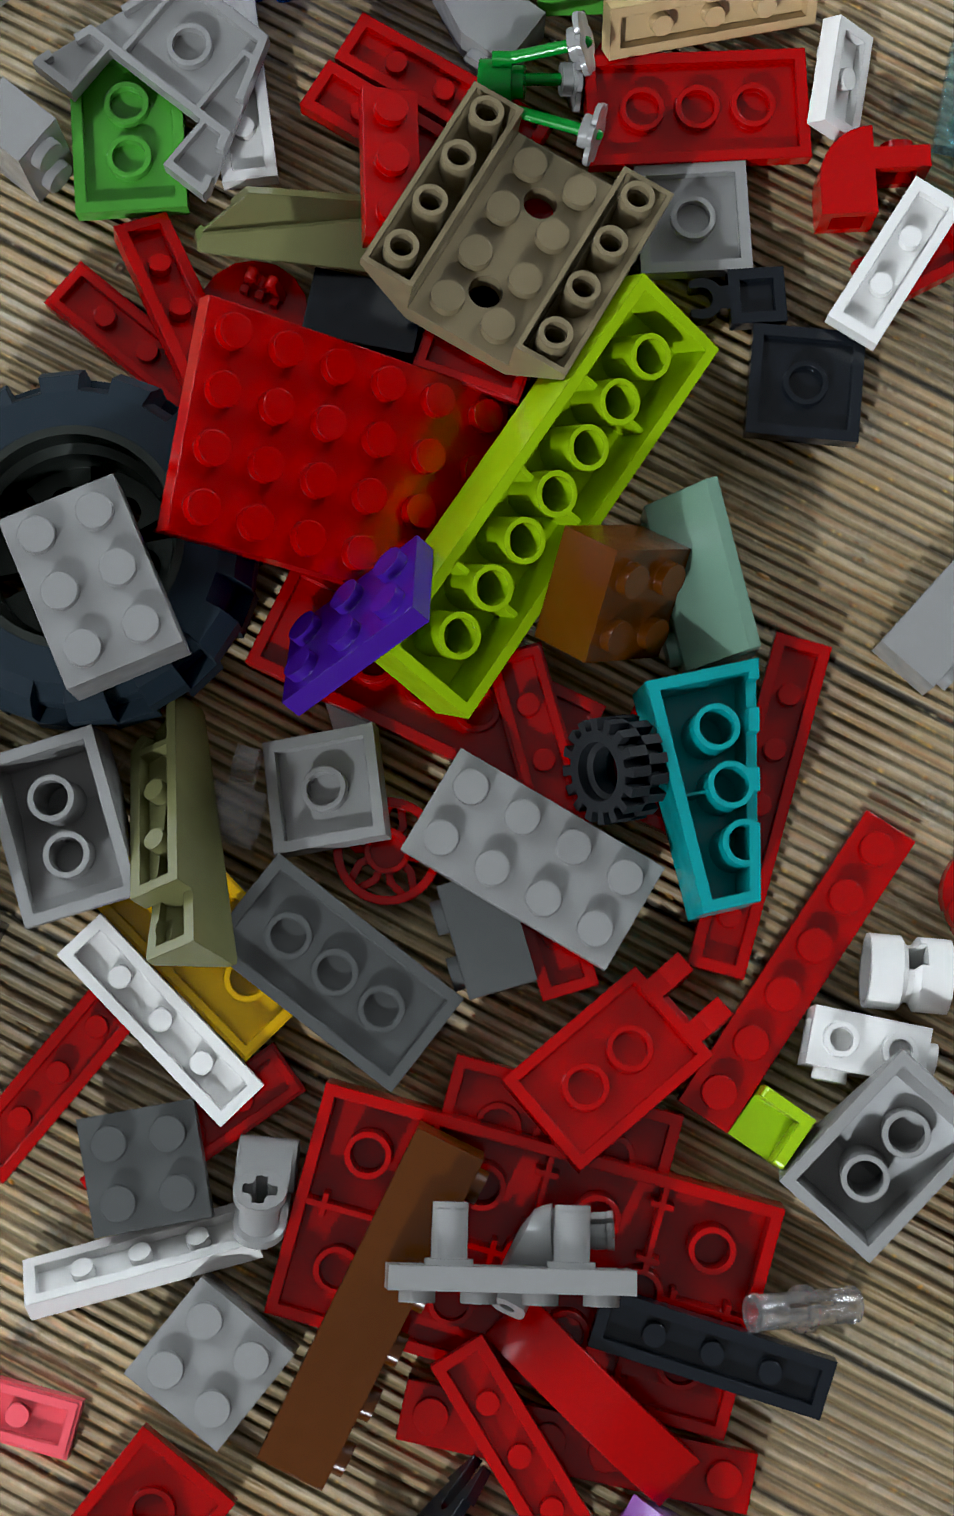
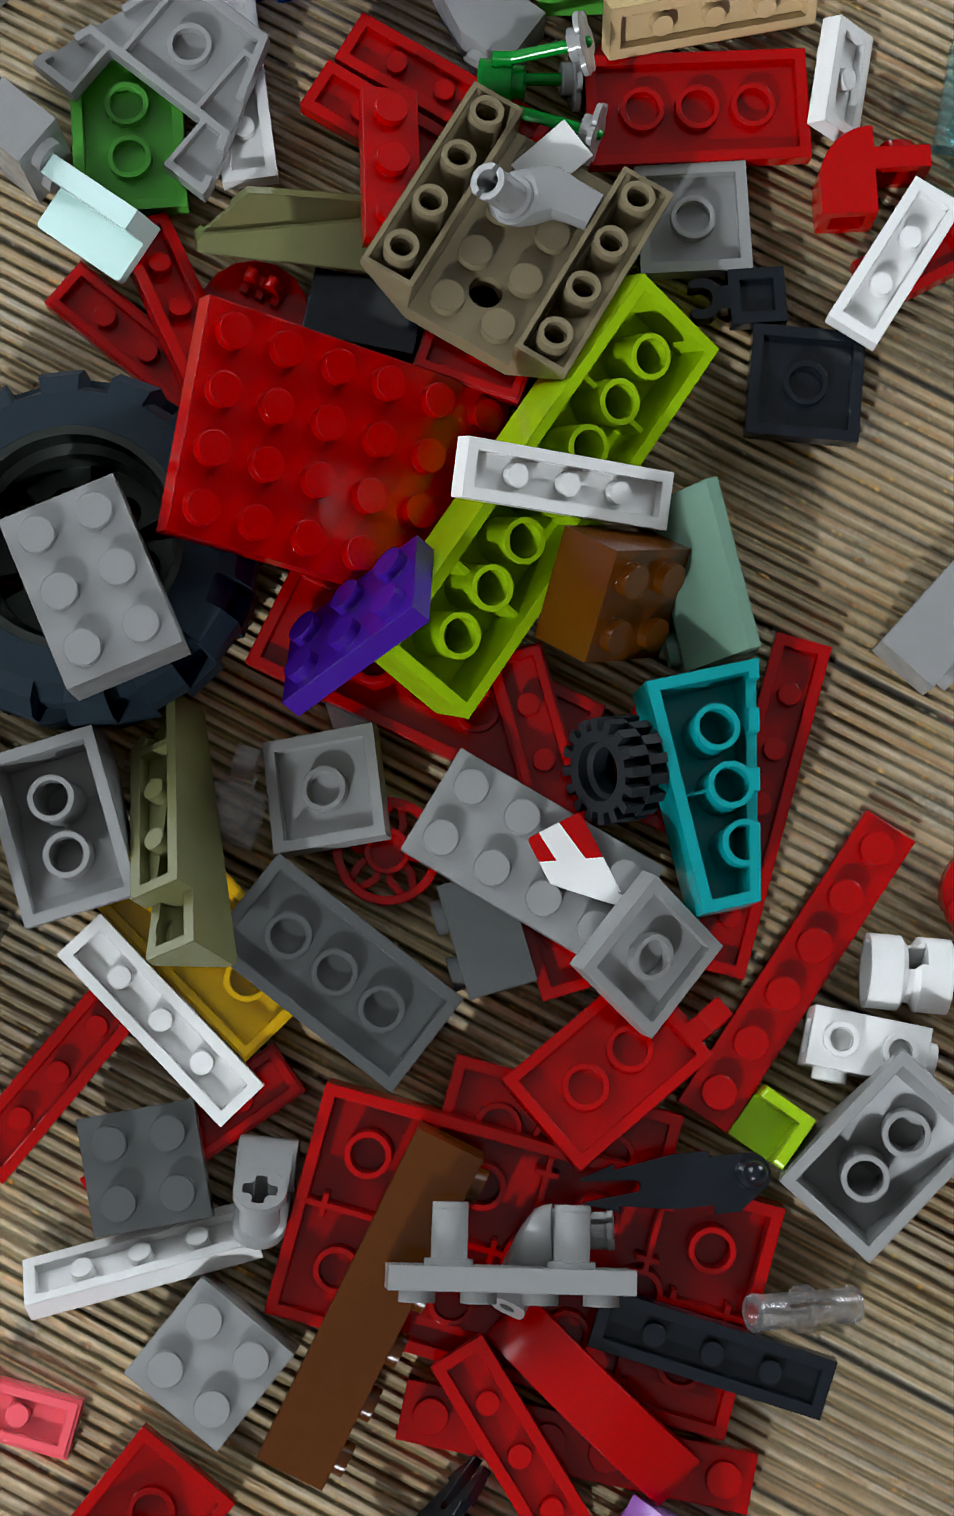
(95, 222): none -> light aqua panel
(535, 195): none -> light grey arm
(557, 148): none -> white sticker
(561, 483): none -> white plate
(574, 860): none -> white sticker
(646, 954): none -> light grey plate
(688, 1182): none -> black piece

